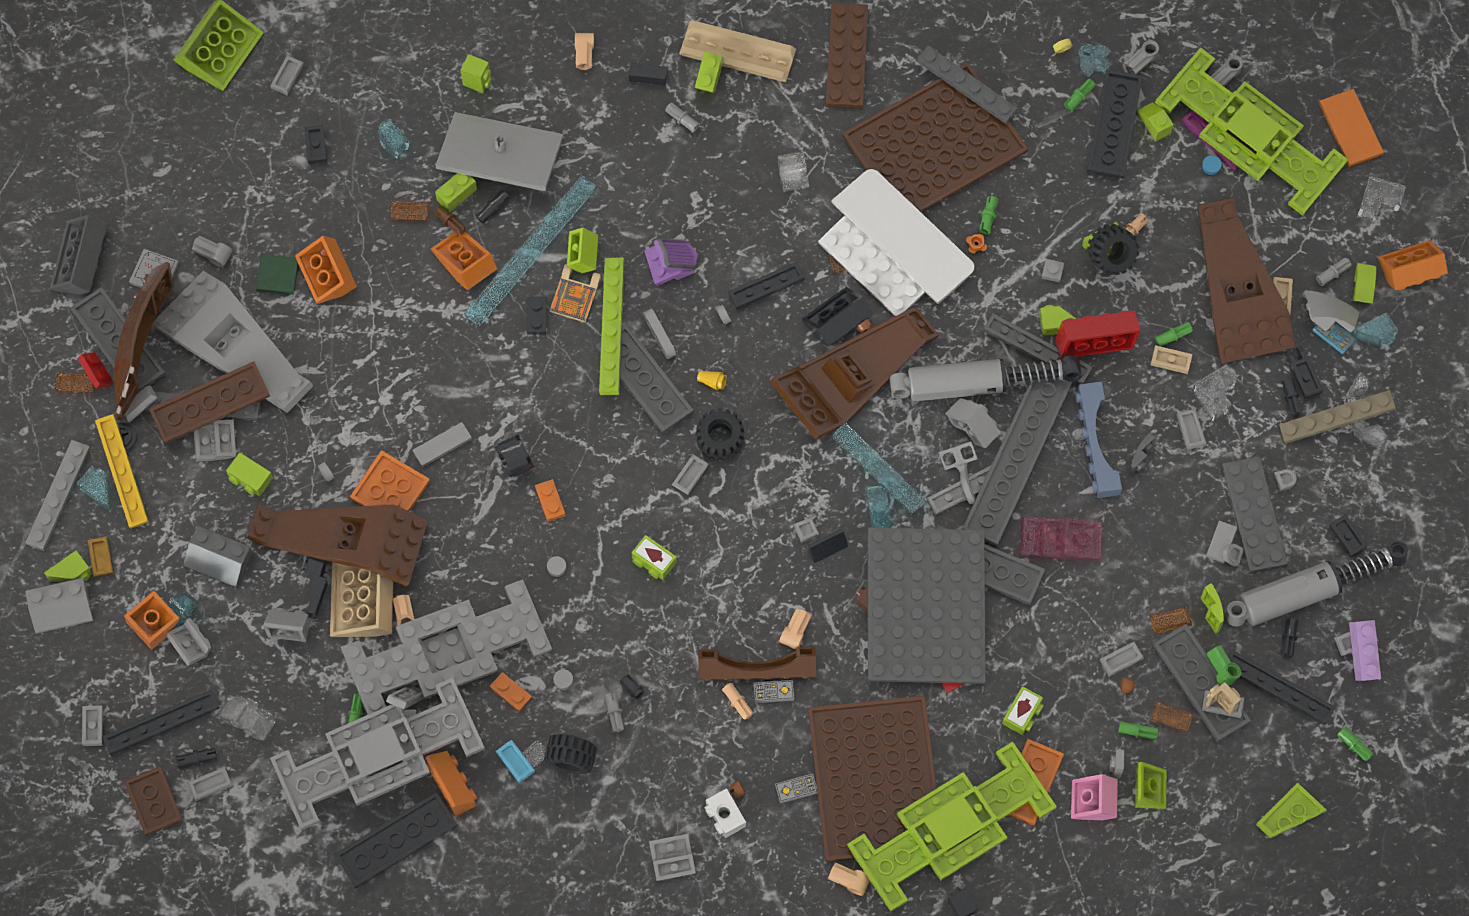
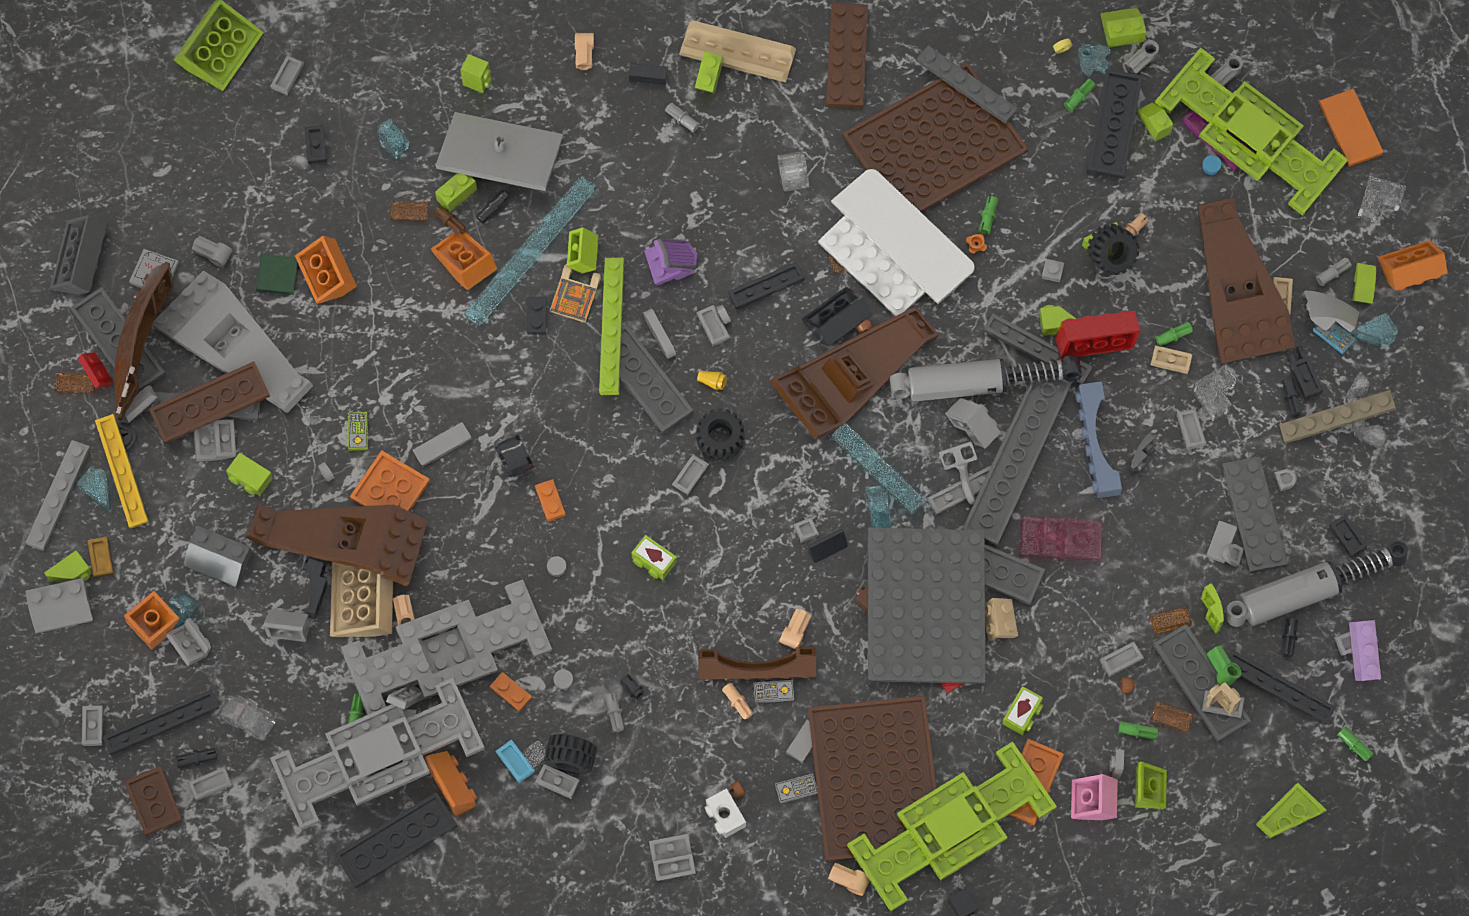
(357, 431): none -> tile
(557, 781): none -> light grey plate
(713, 325): none -> light grey tile
(801, 744): none -> light grey tile
(1000, 619): none -> tan bracket
(1123, 27): none -> lime slope

